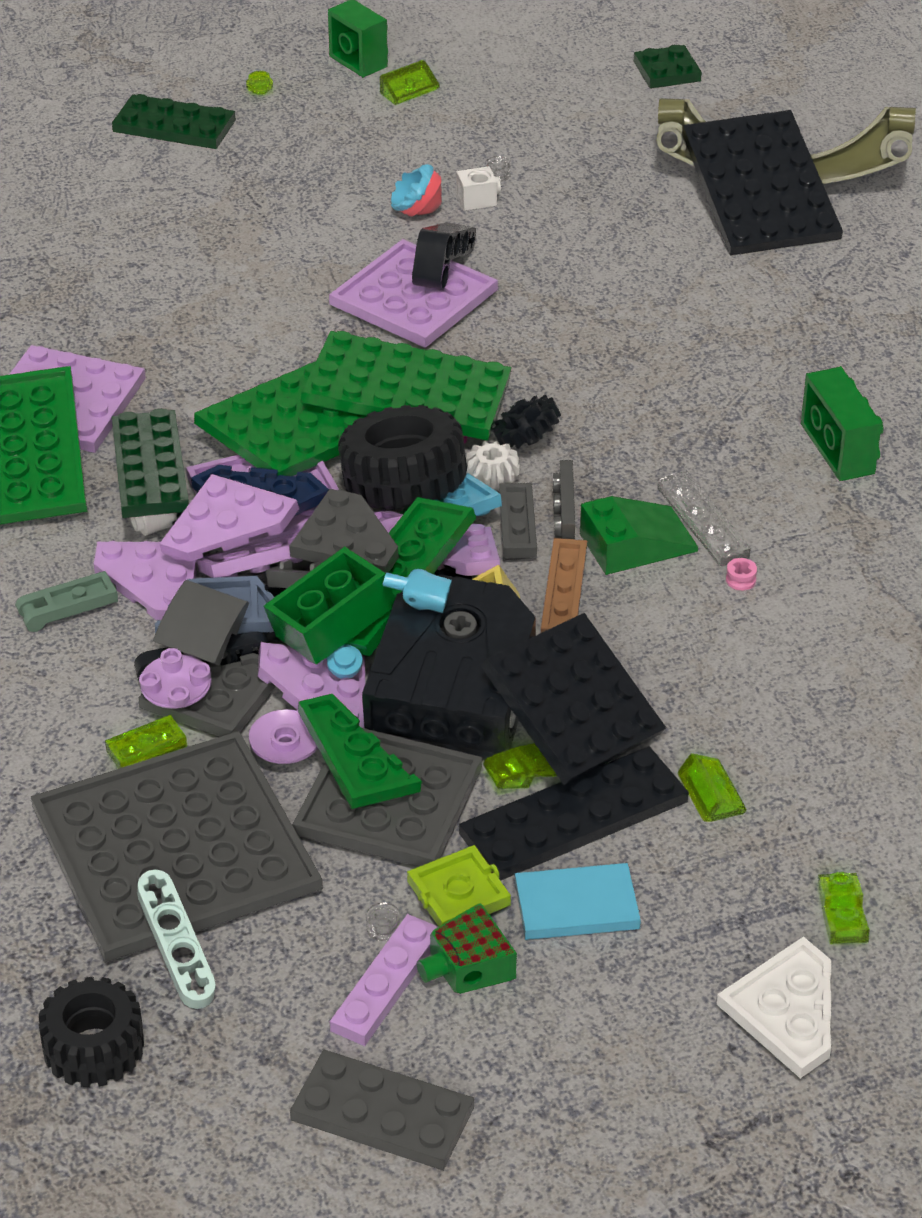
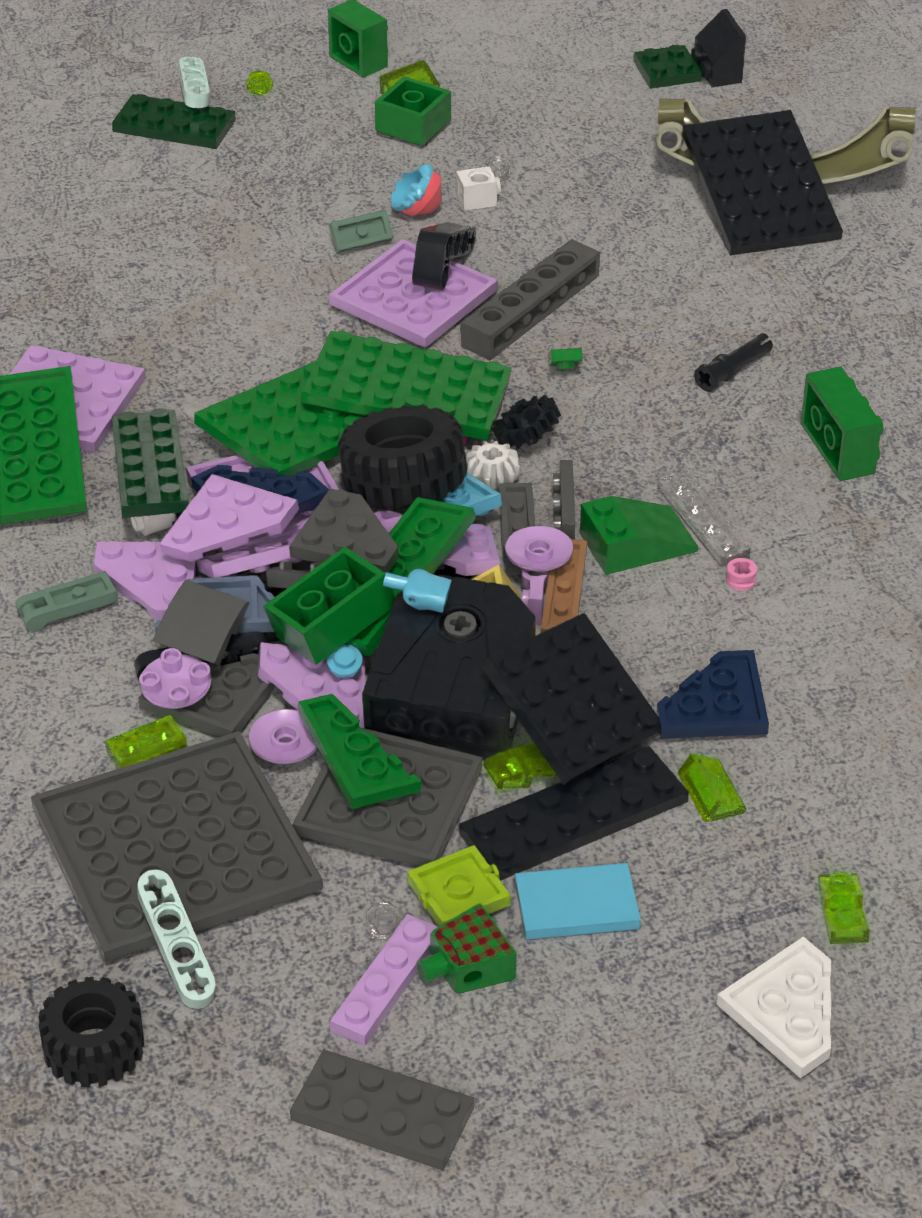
(194, 82): none -> light aqua beam
(361, 231): none -> sand green plate
(413, 110): none -> green brick
(529, 299): none -> dark grey brick
(534, 593): none -> lavender plate
(539, 548): none -> lavender dish
(565, 358): none -> green plate
(717, 701): none -> dark blue plate
(720, 50): none -> black slope
(725, 365): none -> black pin

